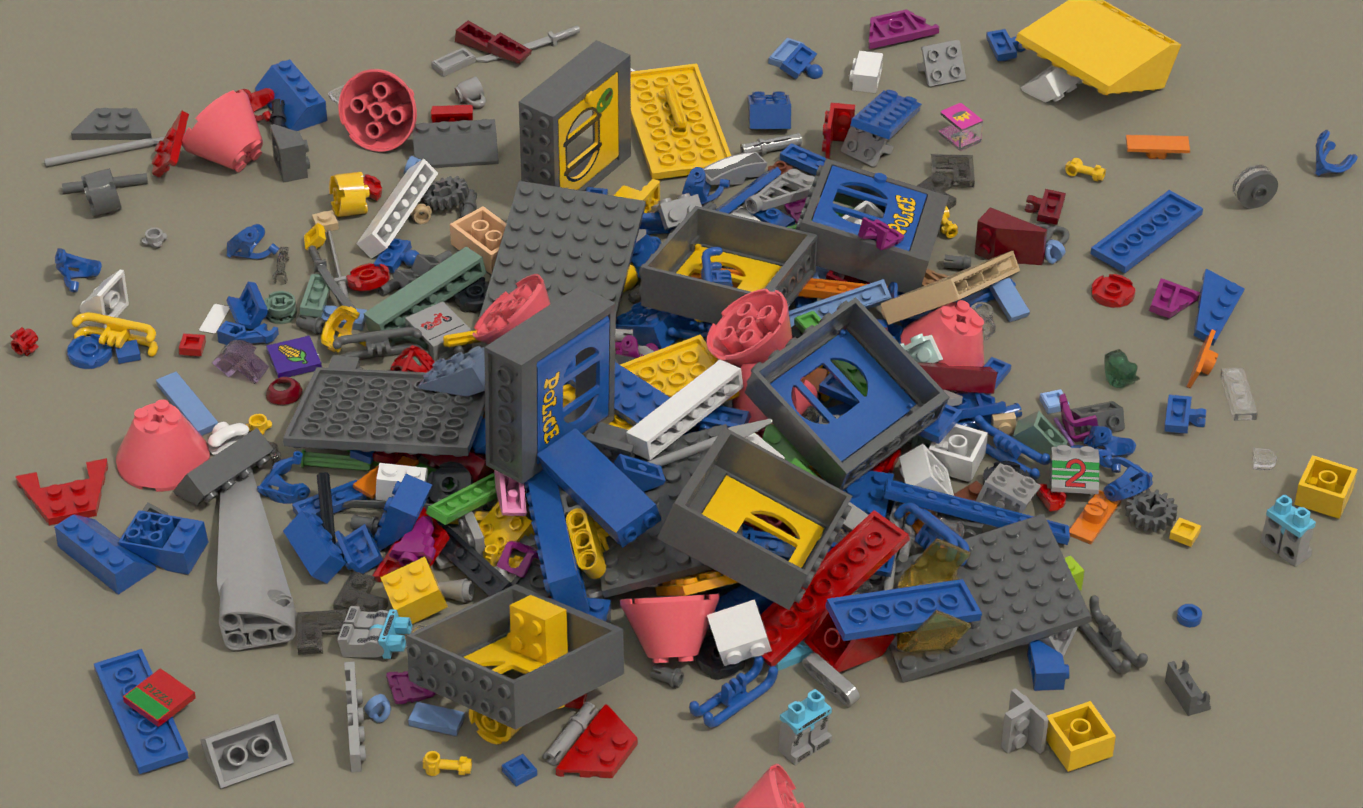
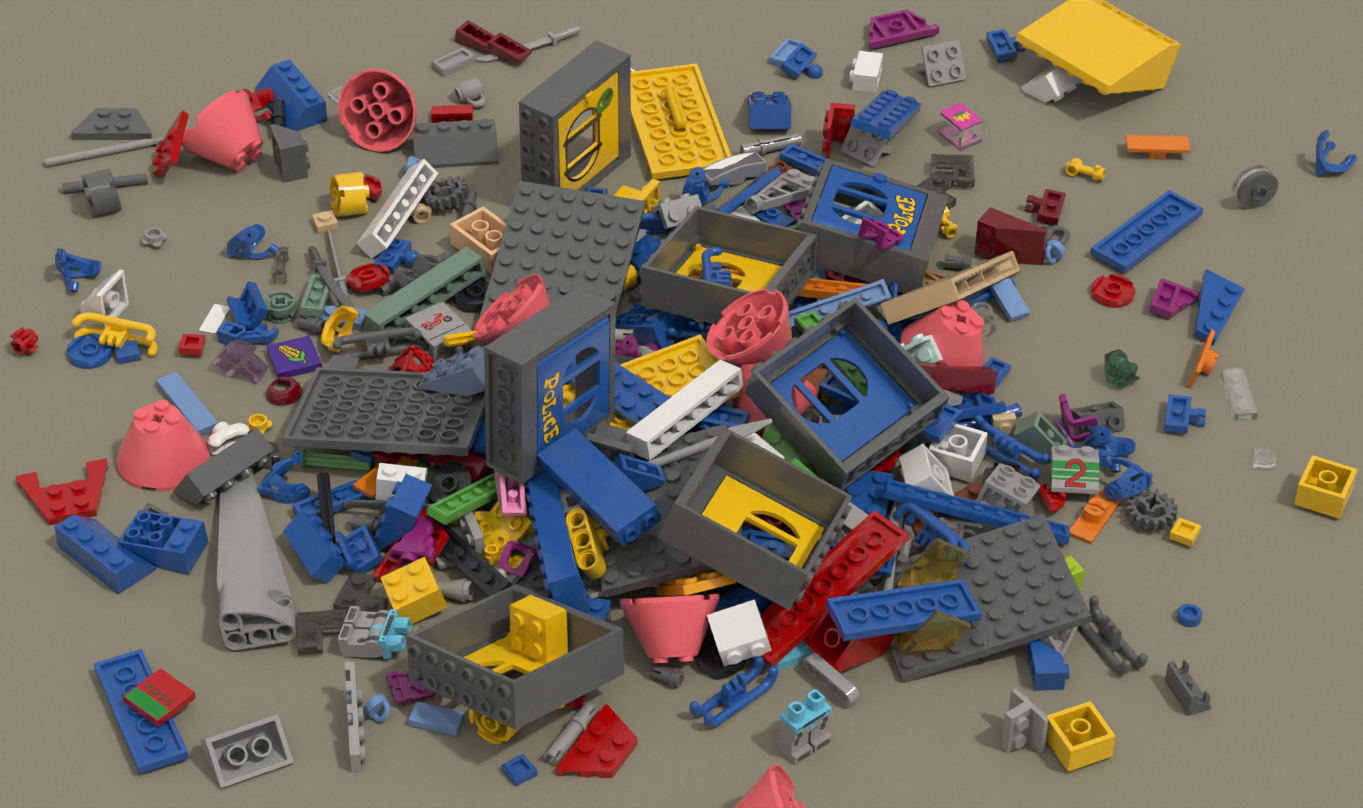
(315, 236): yellow plate -> none
(433, 764): yellow bar -> none
(1050, 401): light blue tile -> none
(1290, 530): hips -> none

